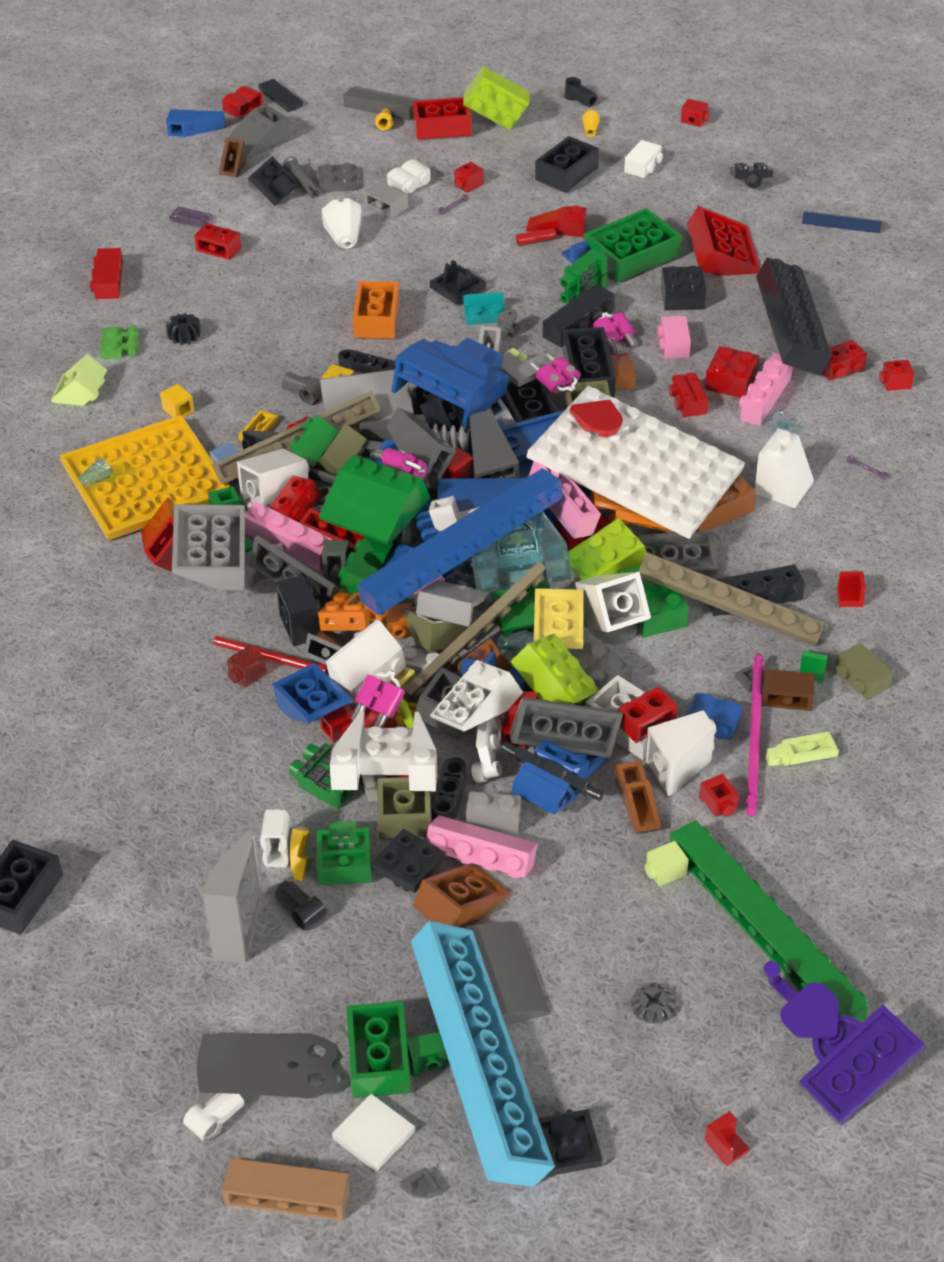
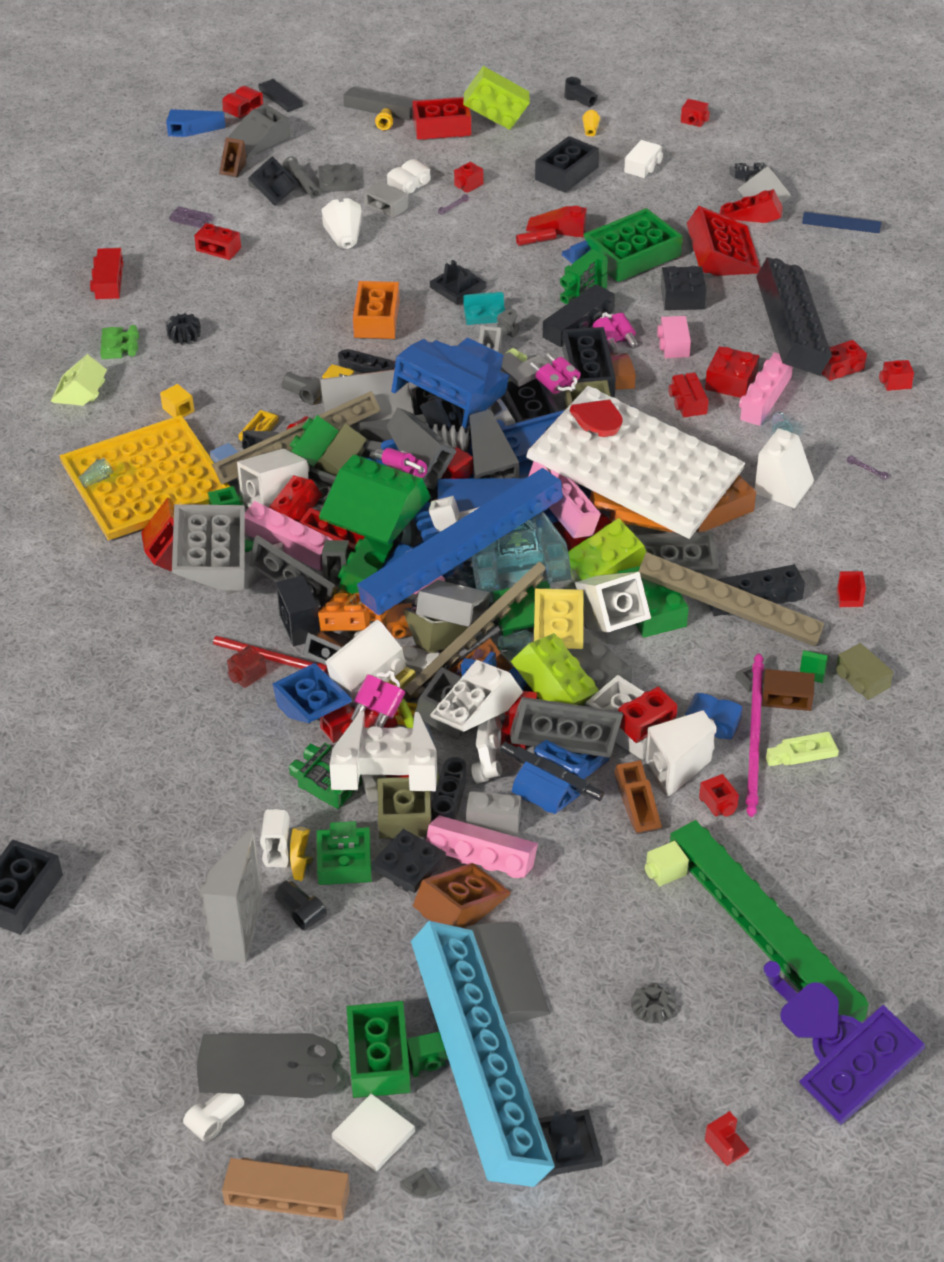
(756, 208): none -> red slope
(764, 181): none -> light grey tile

